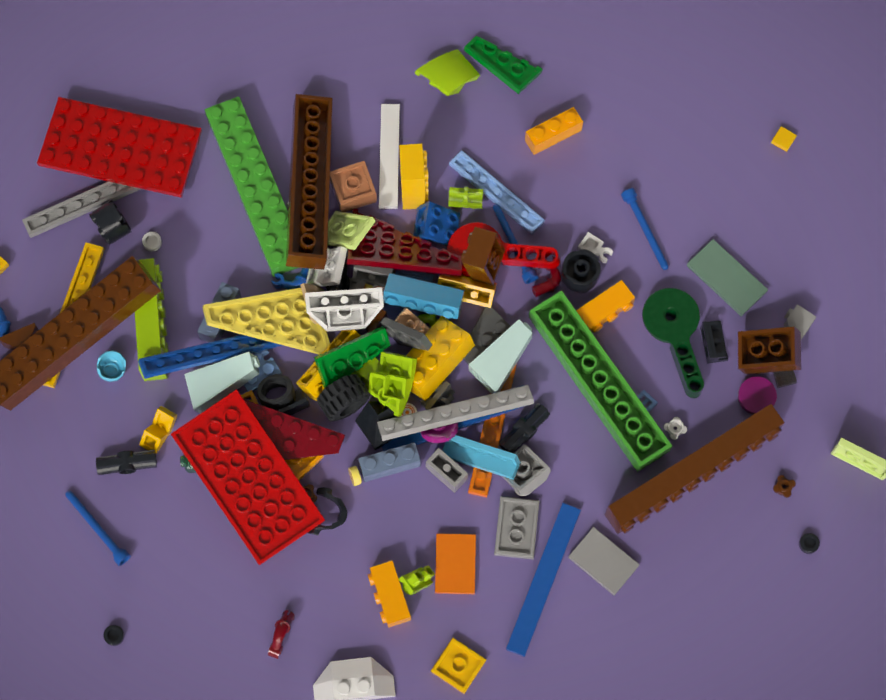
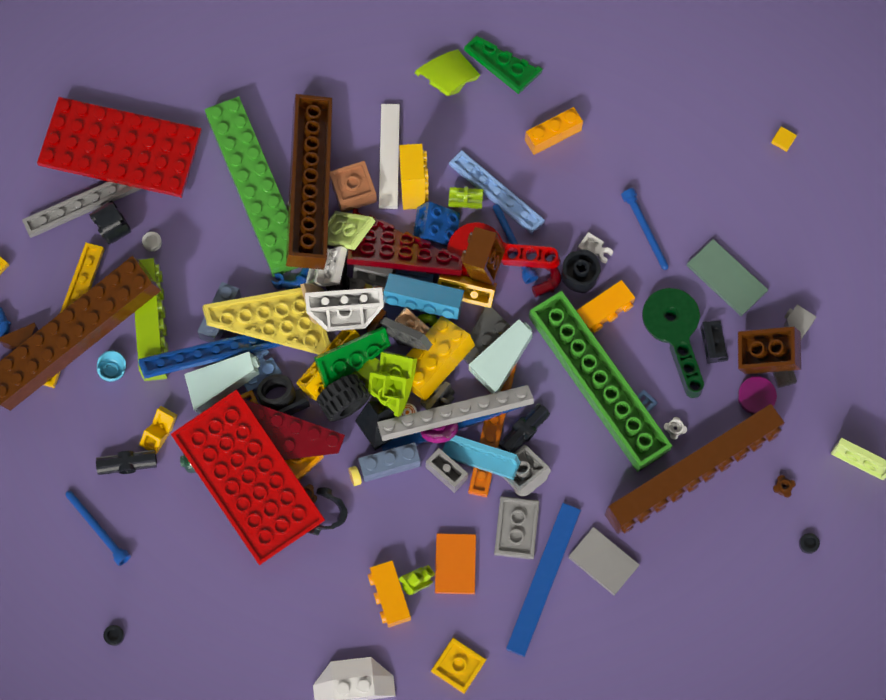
(281, 628): dark red piece -> none

